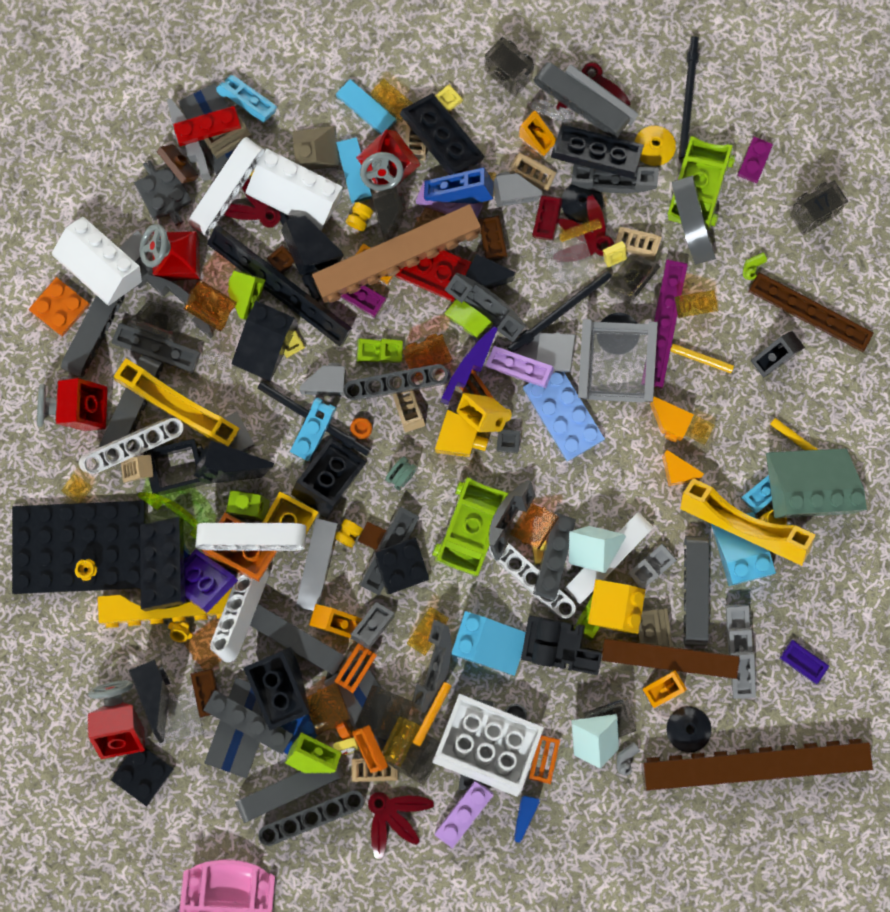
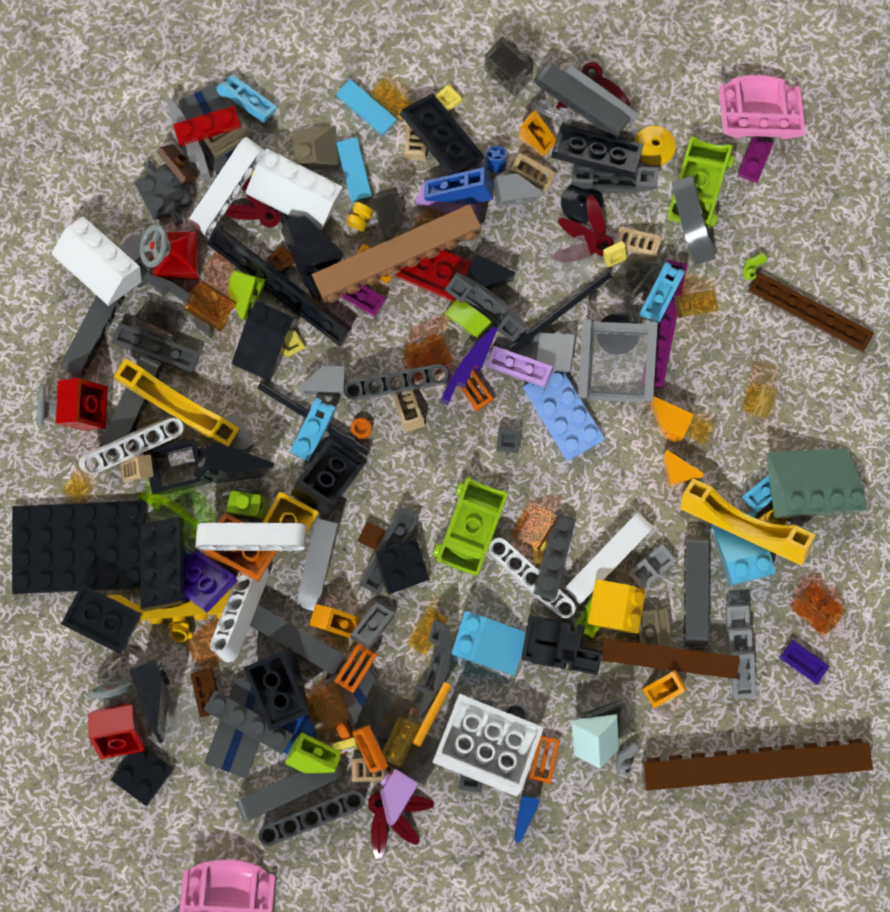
(59, 307): orange plate -> none
(81, 565): yellow plate -> none
(101, 619): none -> black plate
(348, 533): yellow wheel -> none
(379, 350): lime slope -> none
(386, 161): piece -> none
(395, 794): none -> lavender slope
(403, 475): sand green wheel -> none
(458, 437): yellow torso -> none
(463, 813): lavender plate -> none
(483, 412): yellow torso -> none
(492, 238): reddish brown plate -> none
(496, 159): none -> blue wheel
(517, 500): dark grey slope -> none
(547, 218): dark red plate -> none
(580, 229): clear yellow tile -> none
(594, 547): light aqua slope -> none
(661, 293): none -> medium azure plate
(677, 729): black dish -> none
(692, 59): black bar -> none
(701, 358): yellow bar -> none
(760, 399): none -> clear yellow piece
(761, 108): none -> bright pink slope
(777, 353): black slope -> none
(792, 435): yellow bar -> none
(818, 206): clear smoke brick -> none
(818, 608): none -> clear orange bracket

